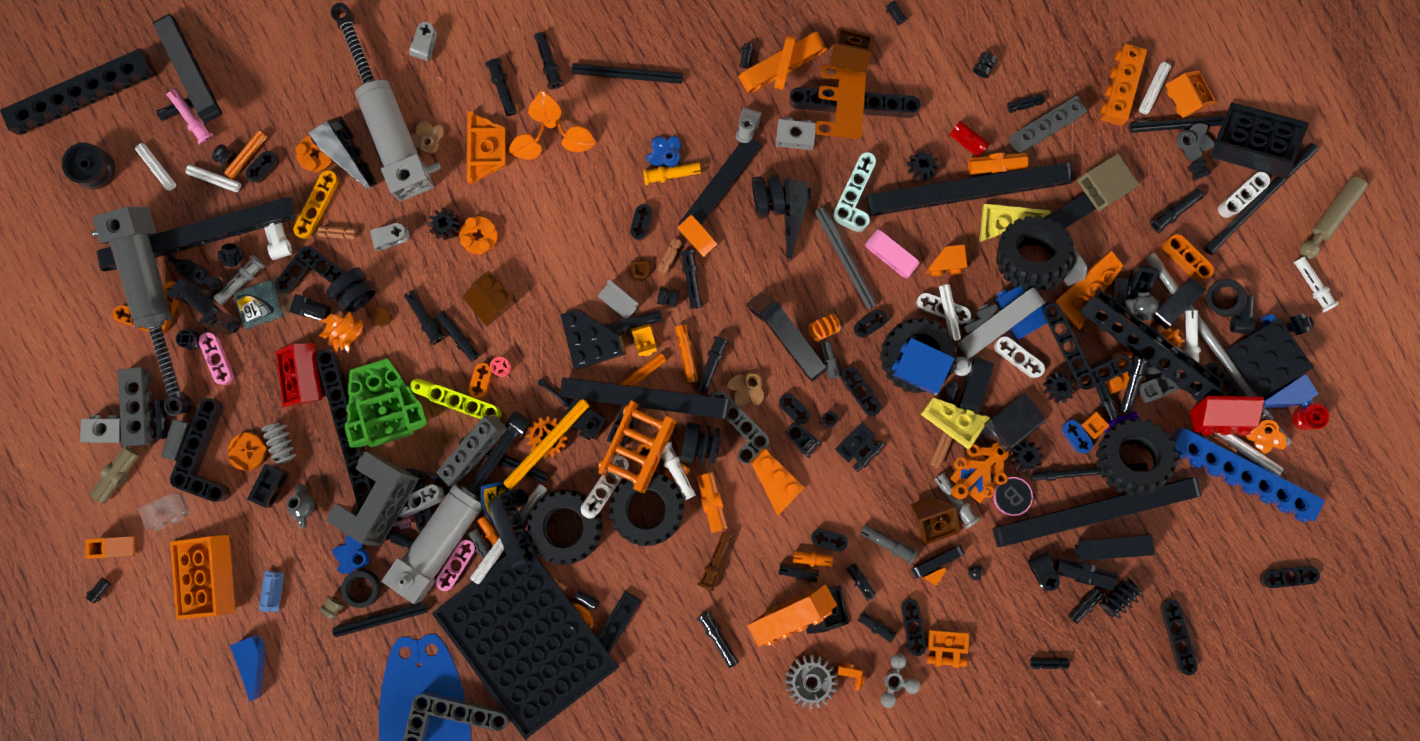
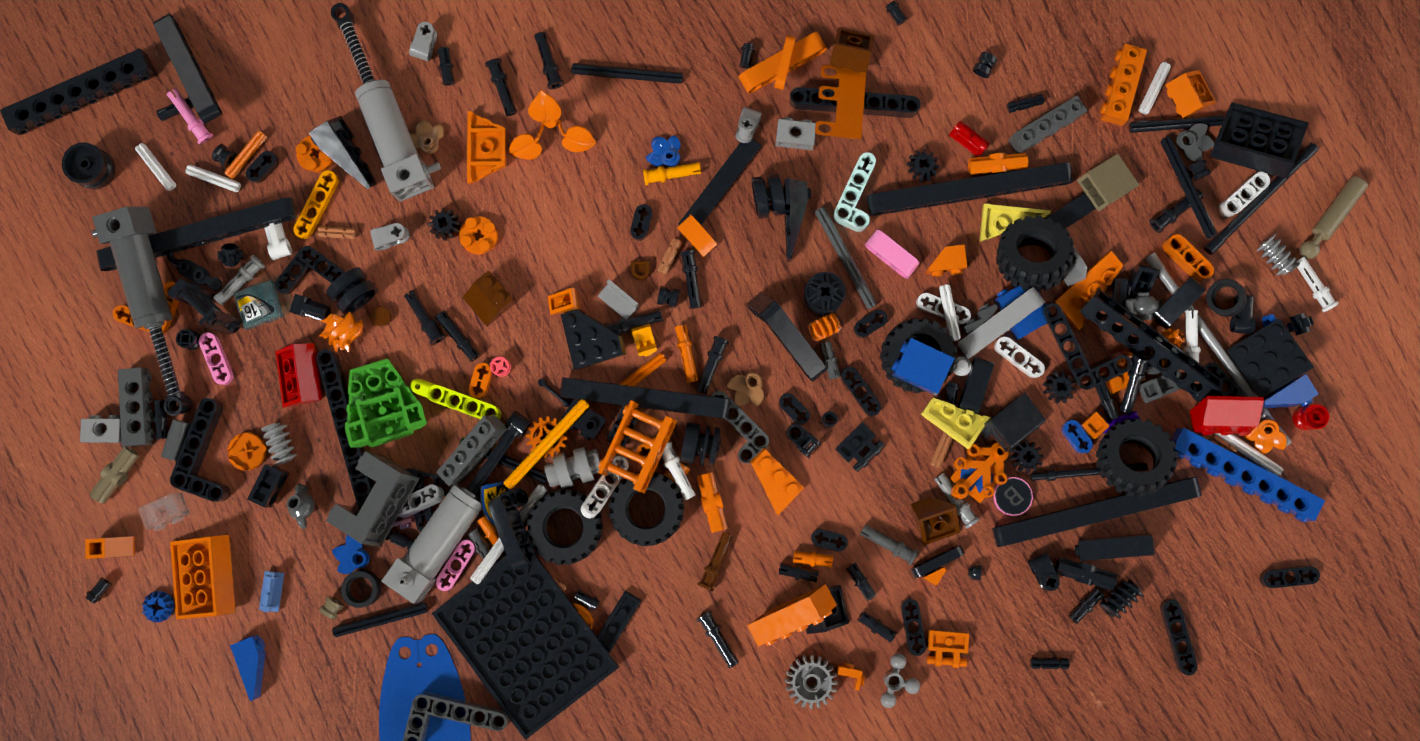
(164, 600): none -> blue gear
(446, 66): none -> black axle
(563, 301): none -> orange slope
(566, 470): none -> light grey piece
(825, 304): none -> black wheel
(1188, 187): none -> black axle
(1277, 255): none -> light grey piece

